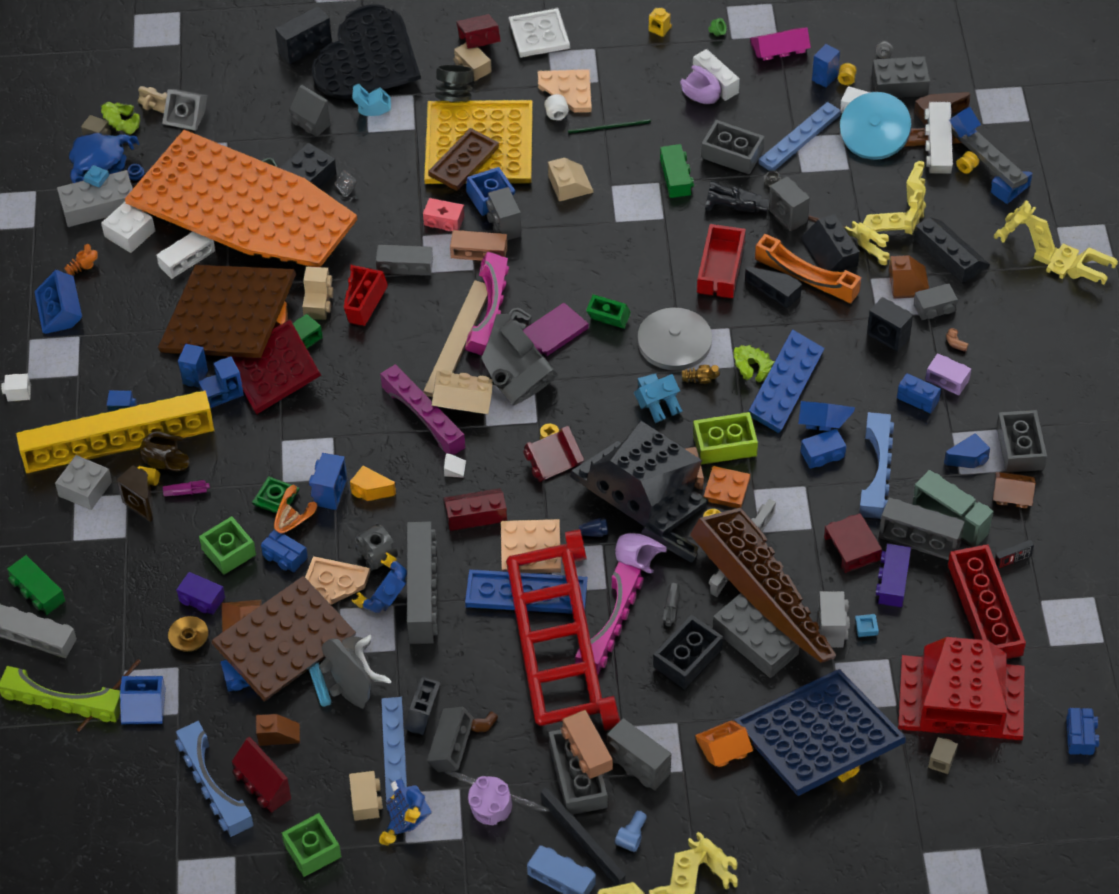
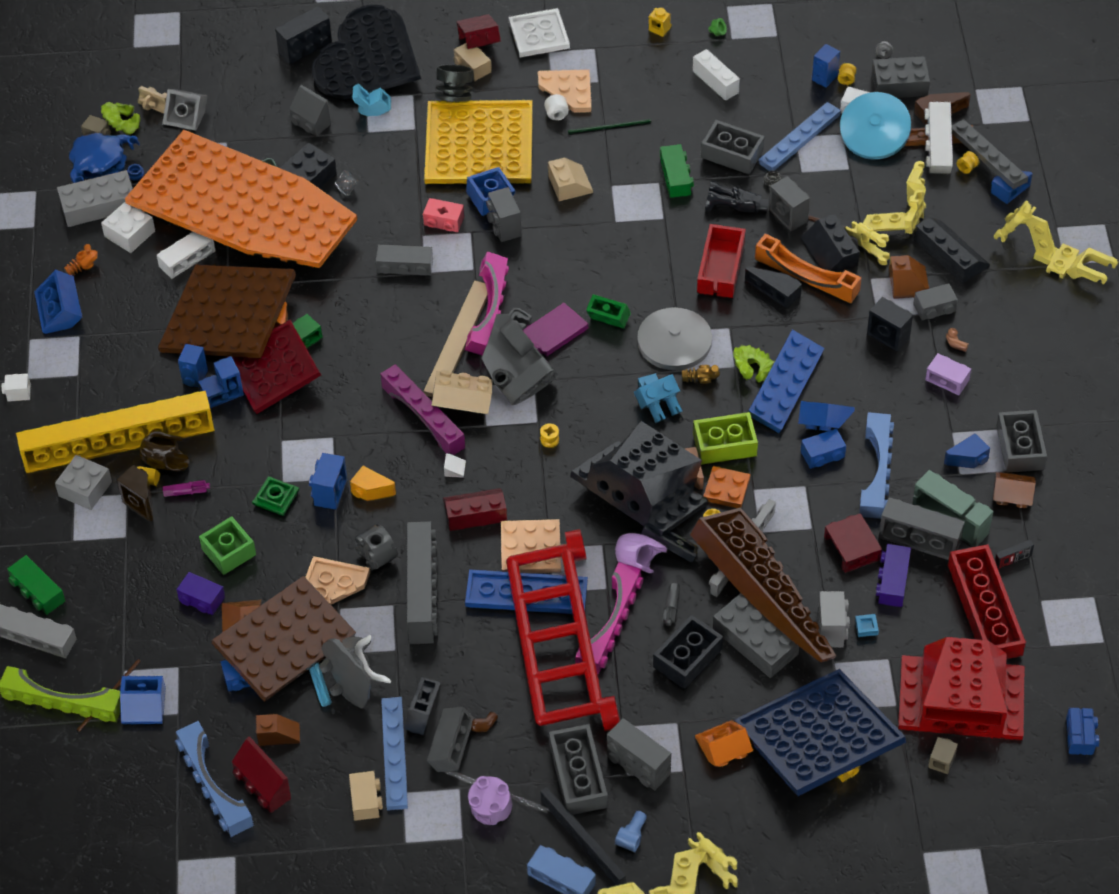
(96, 176): dark azure plate -> none
(120, 400): blue brick -> none
(187, 627): pearl gold dish -> none
(284, 551): blue brick -> none
(287, 517): orange animal -> none
(311, 844): bright green brick -> none
(317, 292): tan brick -> none
(363, 293): red wedge -> none
(388, 588): blue torso -> none
(406, 811): blue torso -> none
(463, 159): reddish brown plate -> none
(475, 245): nougat brick -> none
(553, 454): panel -> none
(587, 744): nougat brick -> none
(594, 528): dark blue cone -> none
(701, 86): lavender hair -> none
(781, 43): dark pink slope -> none
(918, 393): blue brick -> none
(965, 122): blue brick -> none

